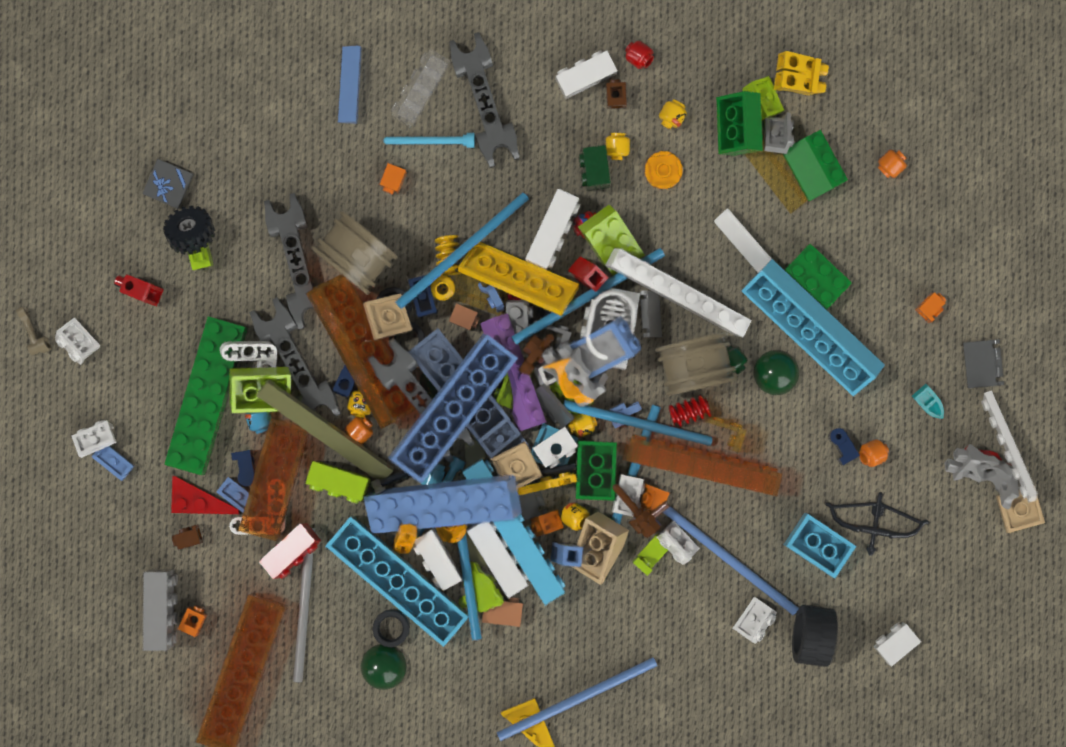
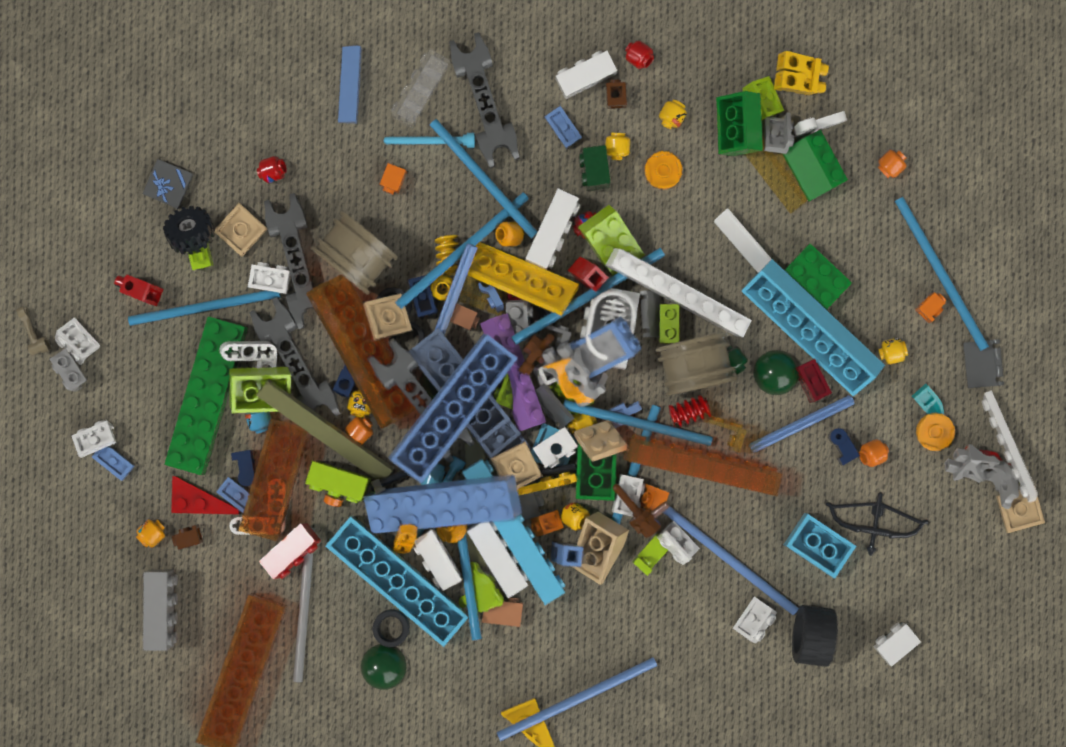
(68, 370): none -> light grey bracket
(150, 533): none -> light orange head
(190, 627): orange brick -> none
(202, 307): none -> dark azure piece
(240, 229): none -> tan plate
(269, 279): none -> white bracket
(272, 169): none -> red head
(333, 501): none -> orange tile
(456, 288): none -> medium blue axle
(483, 178): none -> dark azure piece
(509, 234): none -> light orange head
(563, 127): none -> medium blue plate
(600, 440): none -> tan plate
(669, 323): none -> lime bracket
(801, 423): none -> medium blue axle
(811, 125): none -> white beam
(812, 381): none -> dark red panel
(893, 351): none -> yellow head
(935, 431): none -> light orange tile
(941, 273): none -> dark azure piece

